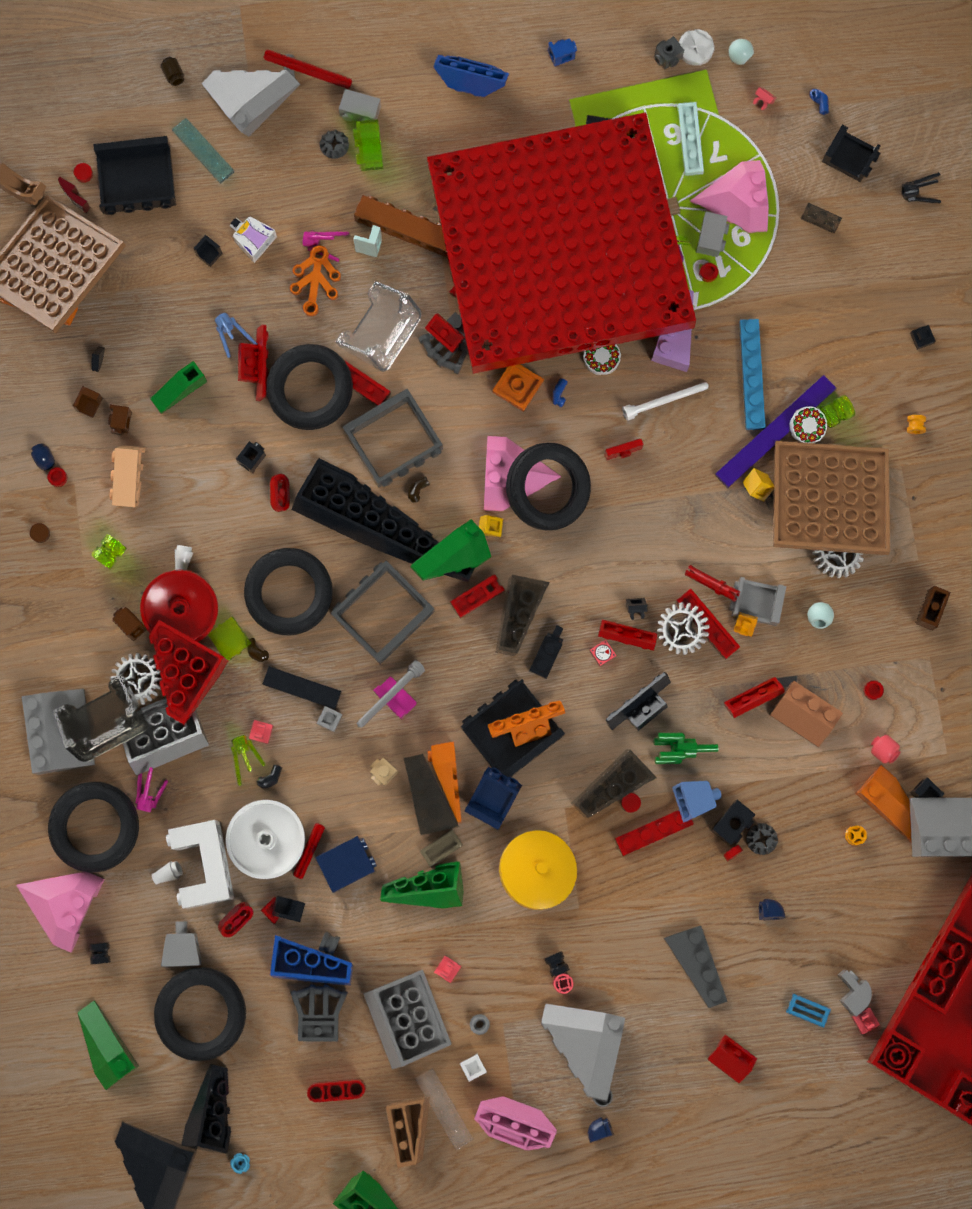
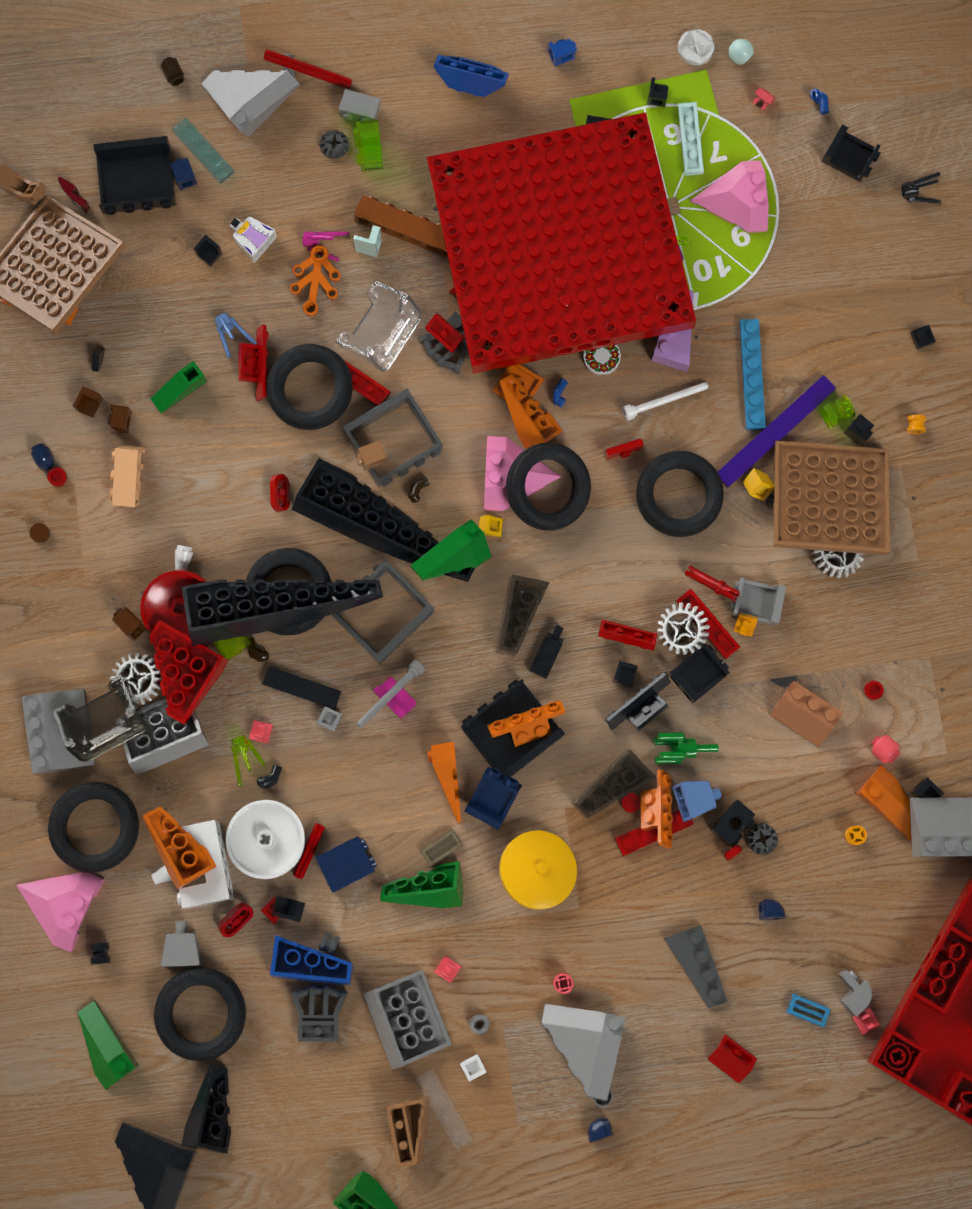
(83, 172): red tile -> none
(109, 551): clear neon green wheel -> none
(144, 801): dark pink plant -> none
(178, 849): none -> orange wedge
(183, 173): none -> dark blue brick
(235, 1163): medium azure plate -> none
(242, 608): none -> black wedge
(244, 457): black brick -> none
(327, 1094): red beam -> none
(371, 455): none -> medium nougat brick
(382, 772): tan brick -> none
(429, 802): clear smoke wedge -> none
(476, 596): red plate -> none
(515, 1123): bright pink wedge -> none
(529, 419): none -> orange wedge
(555, 959): black wheel -> none
(603, 653): tile -> none
(625, 673): none -> black panel
(636, 605): black tile -> none
(657, 94): none -> black panel
(657, 809): none -> orange bracket
(668, 53): dark grey brick -> none
(694, 464): none -> black tyre
(699, 673): none -> black panel
(708, 272): red tile -> none
(712, 233): light grey brick -> none
(754, 697): red plate -> none
(808, 425): tile -> none
(820, 615): light aqua piece -> none
(821, 218): clear smoke plate -> none
(859, 429): none -> black brick
(933, 608): reddish brown brick -> none

